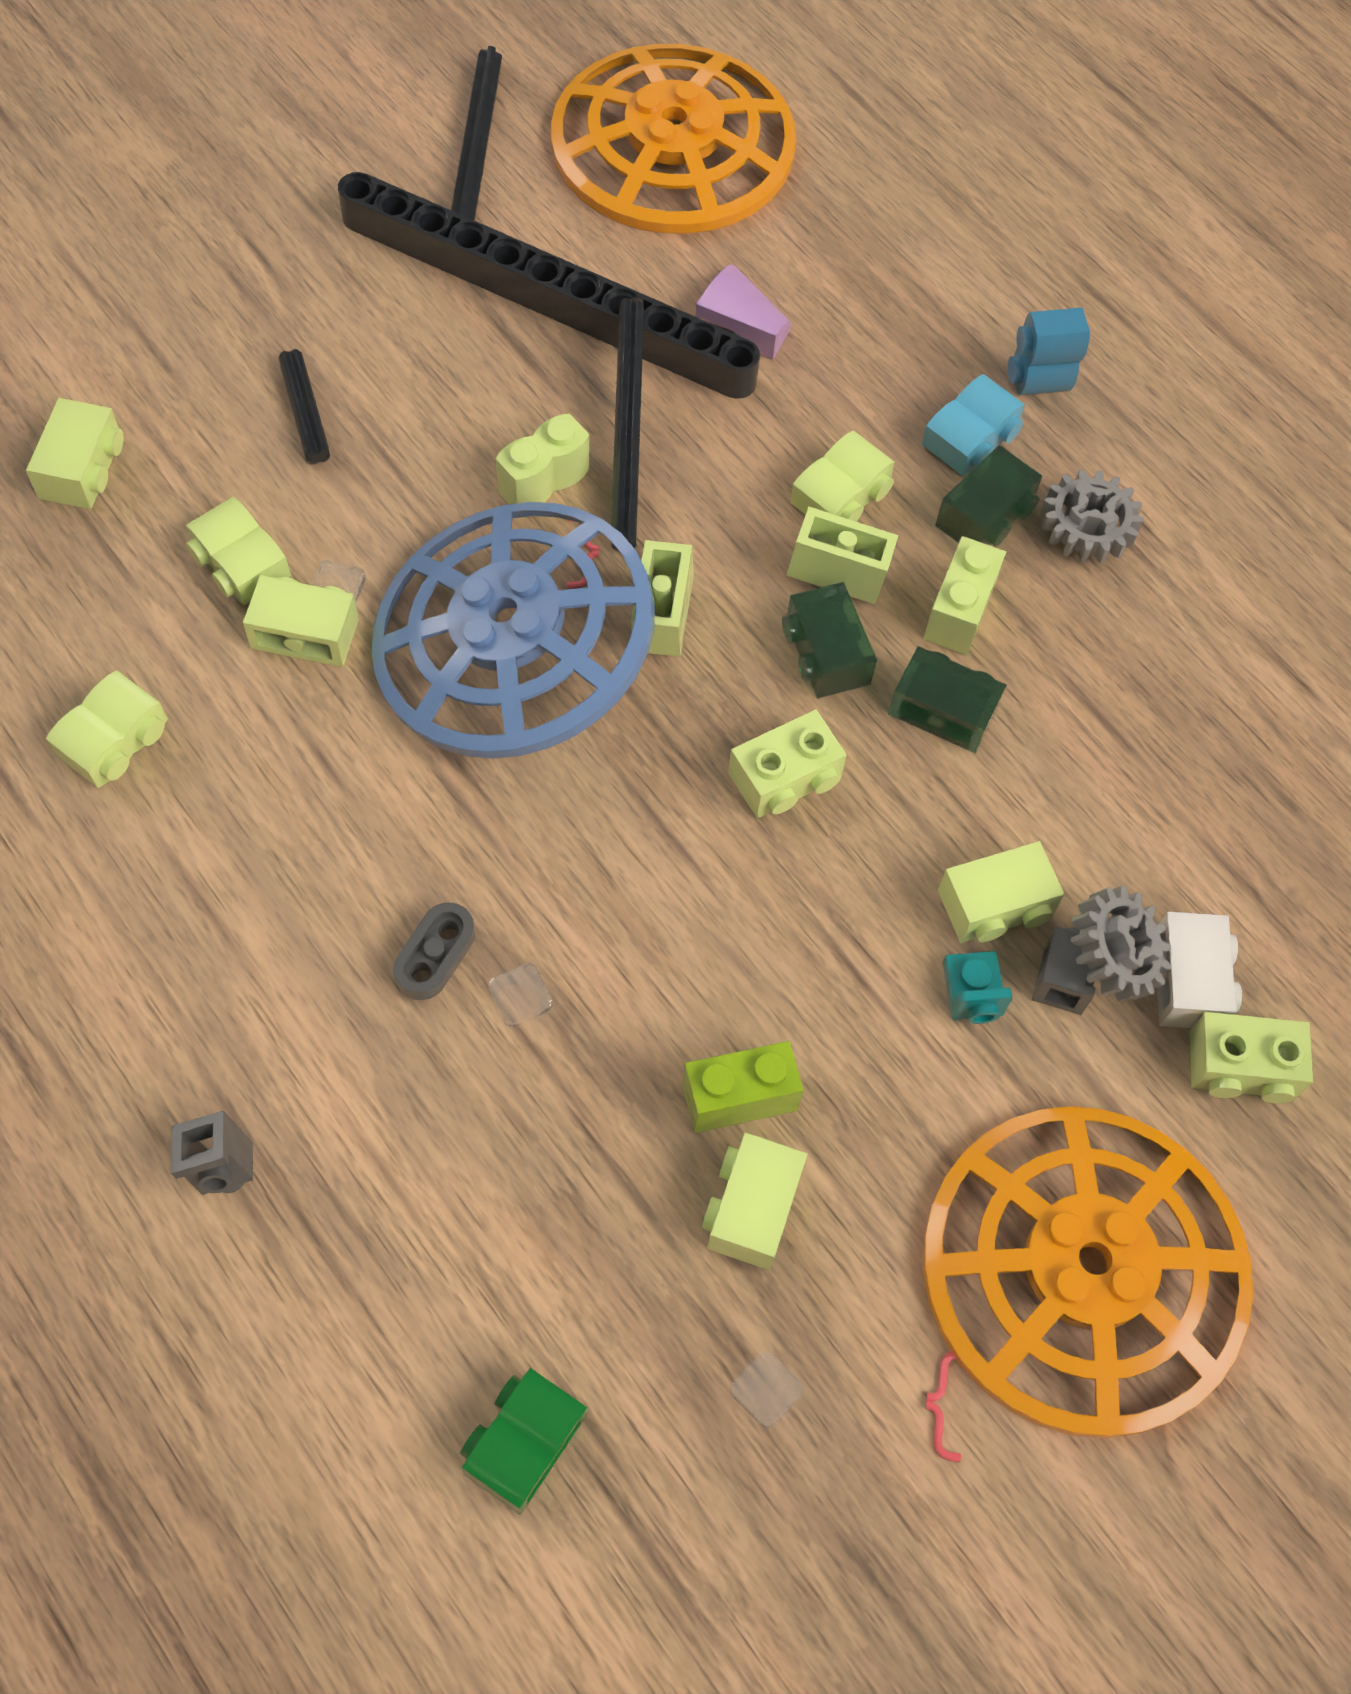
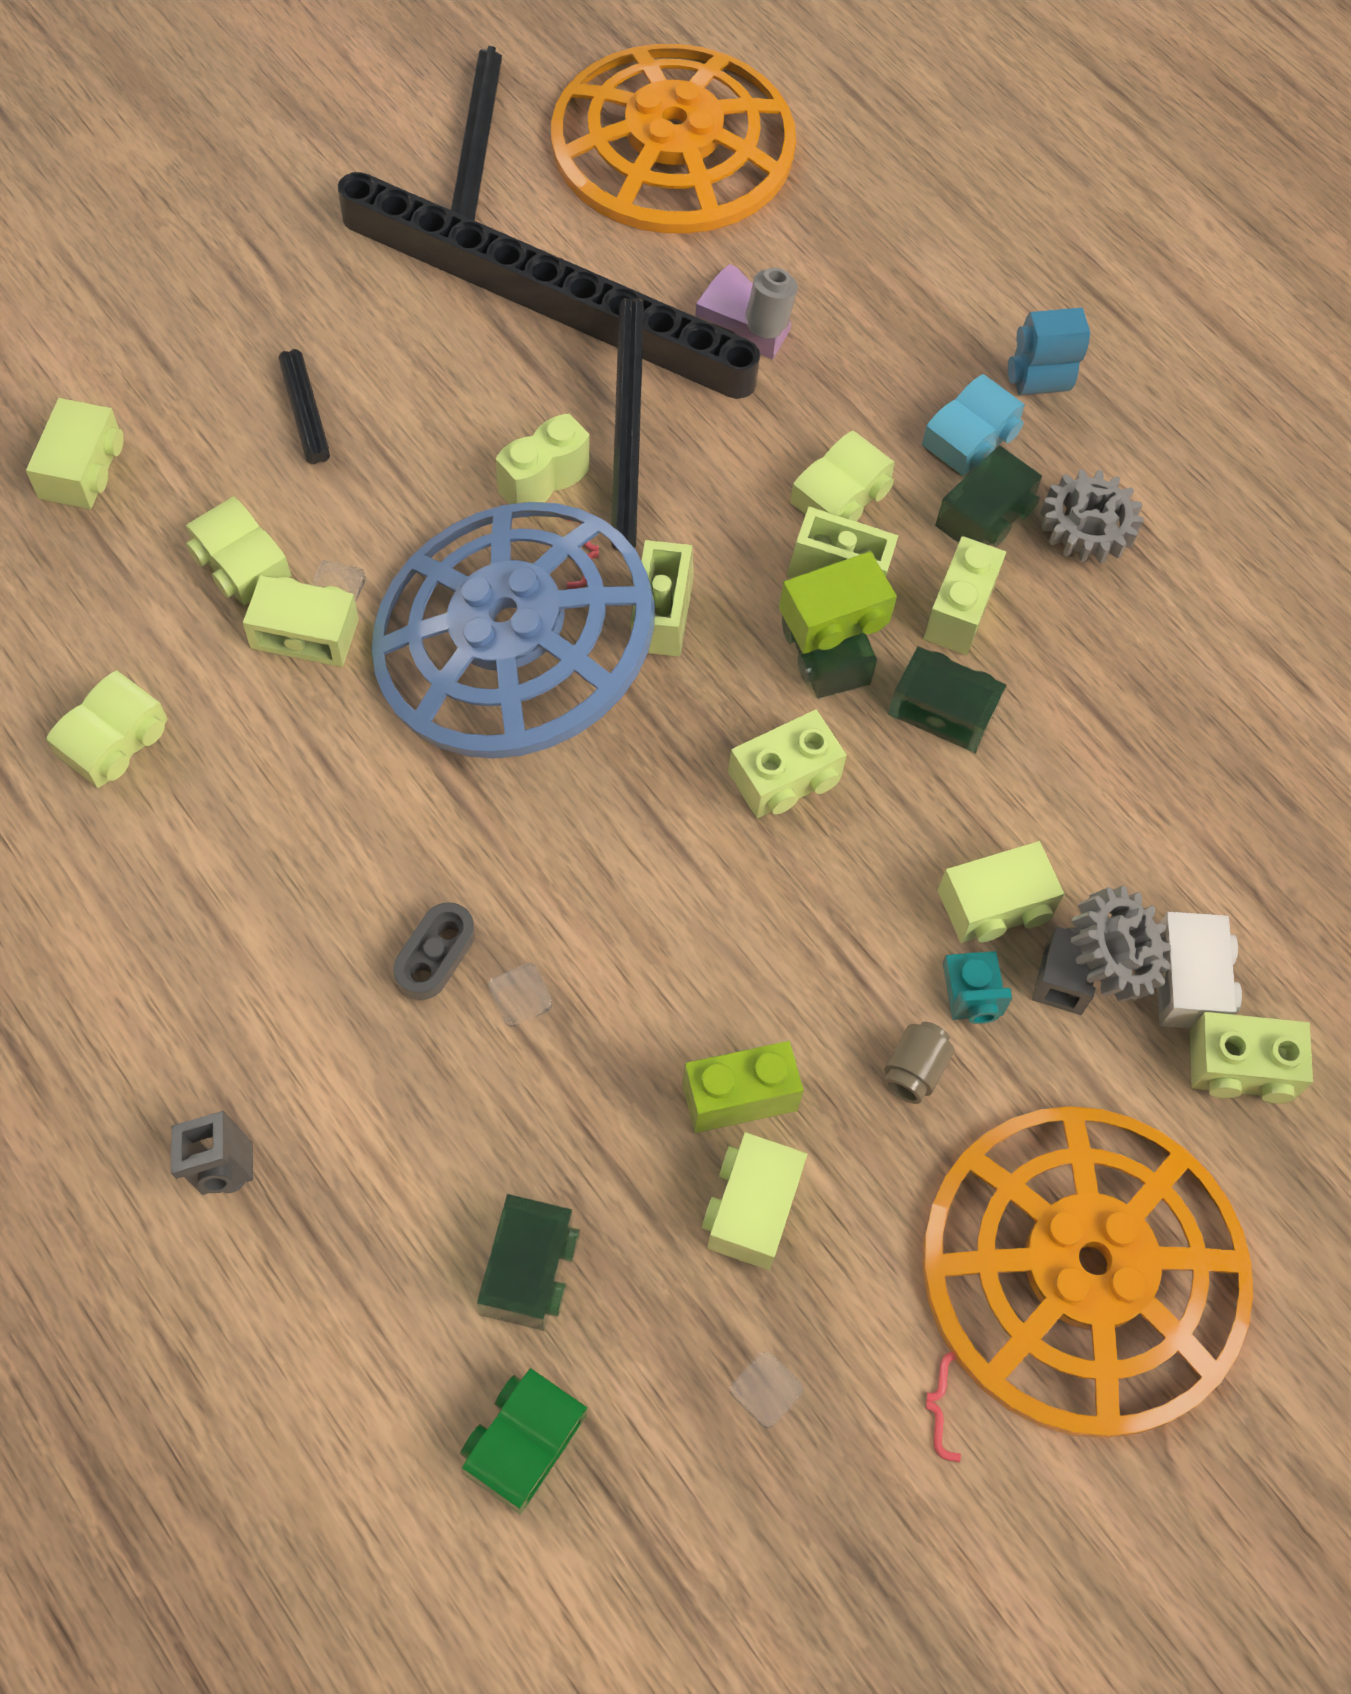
(527, 1262): none -> clear green brick
(770, 302): none -> light grey brick
(837, 602): none -> lime brick
(918, 1062): none -> dark tan brick

